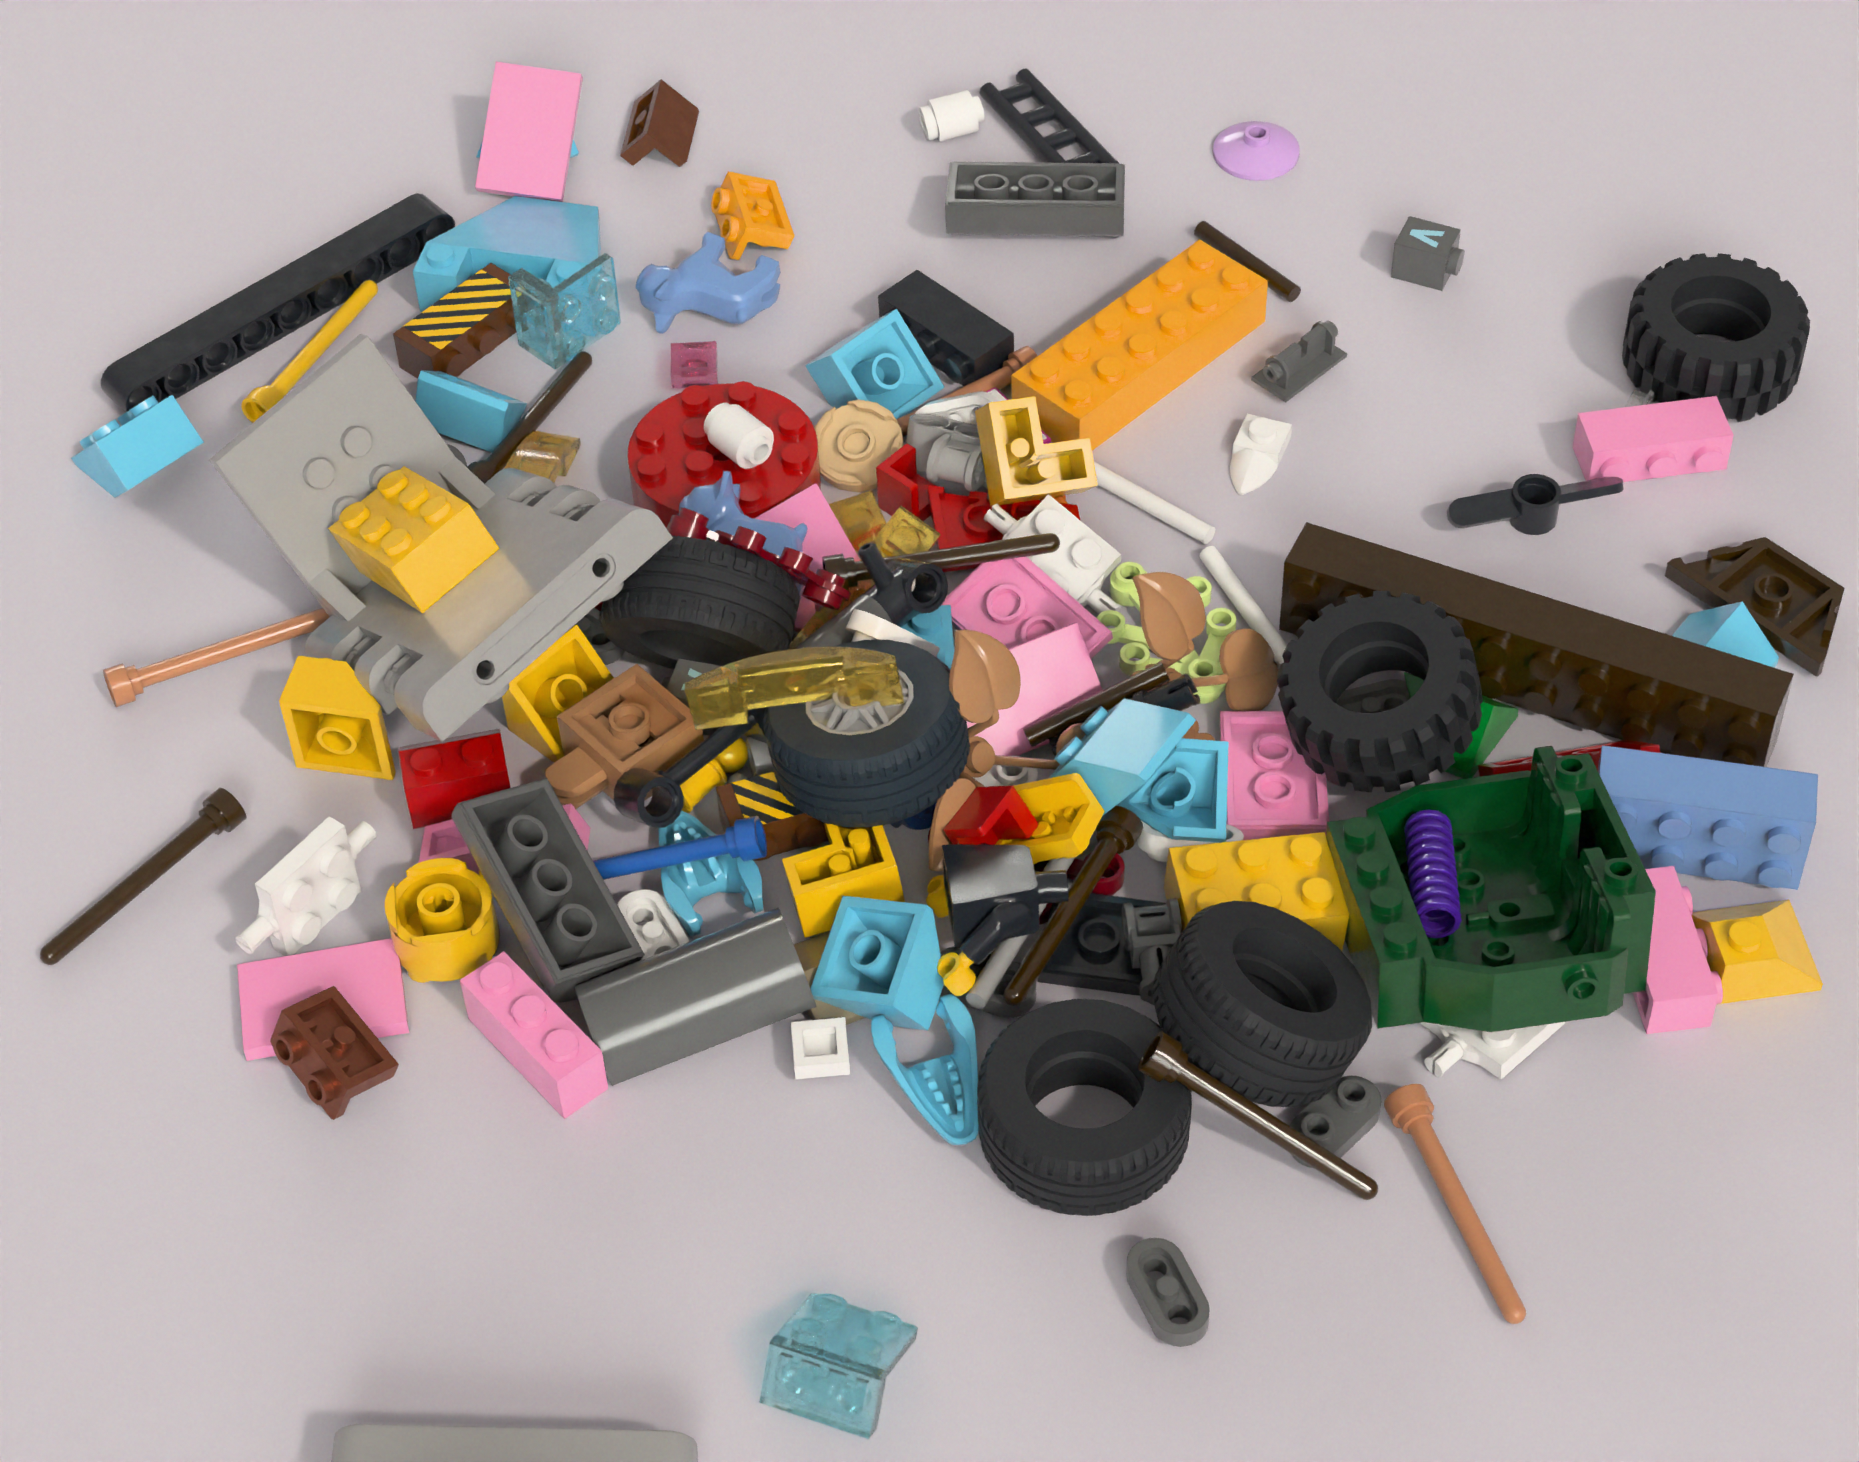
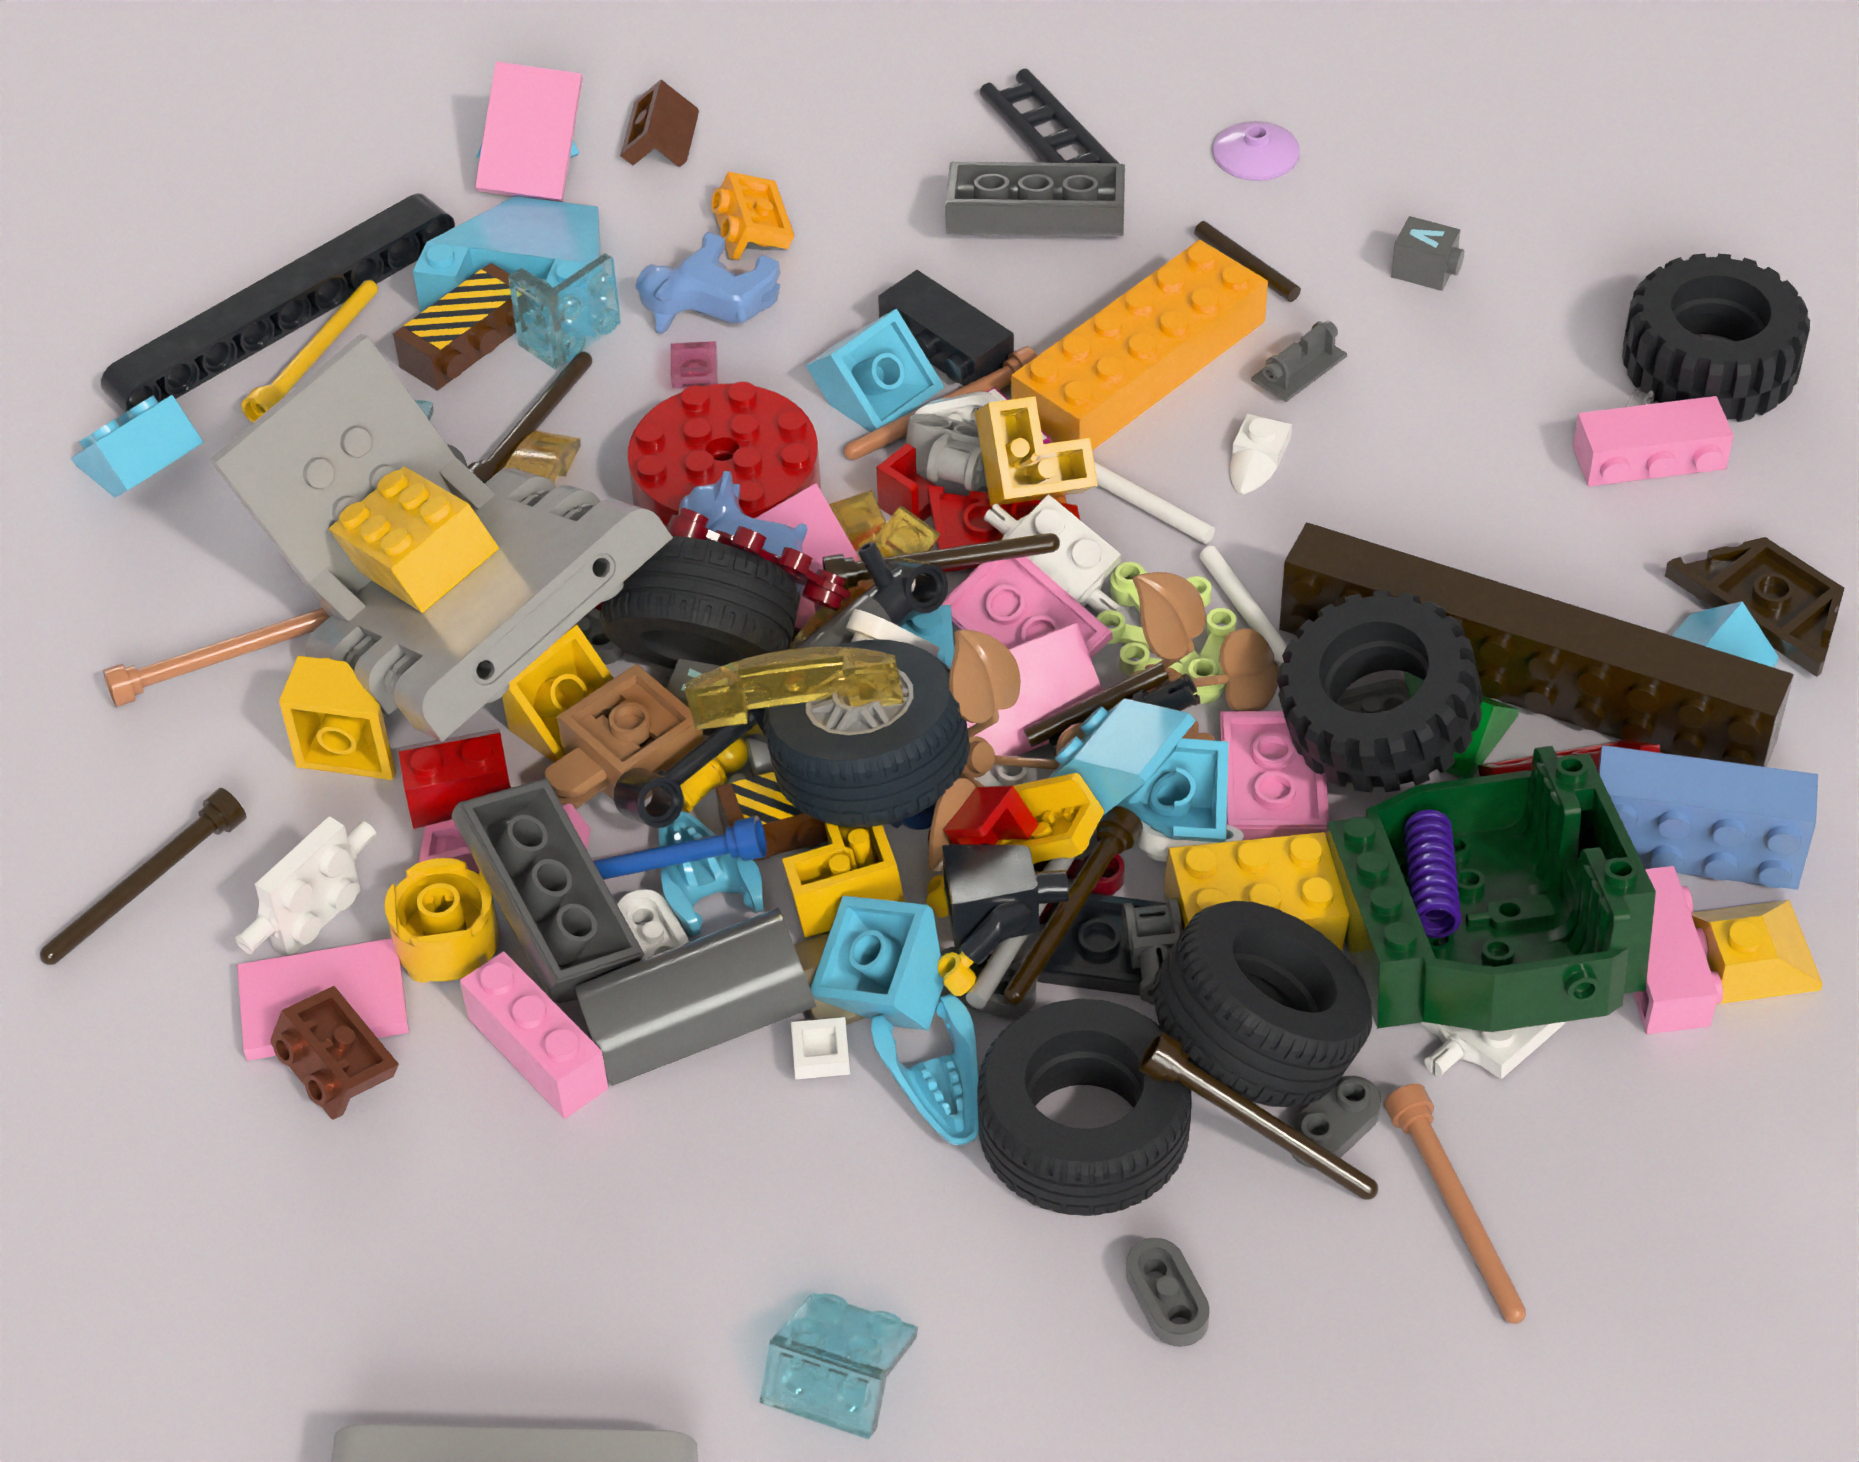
(467, 409): medium azure slope -> none
(739, 435): white brick -> none
(855, 443): tan tile -> none
(951, 116): white brick -> none
(1529, 505): black piece -> none

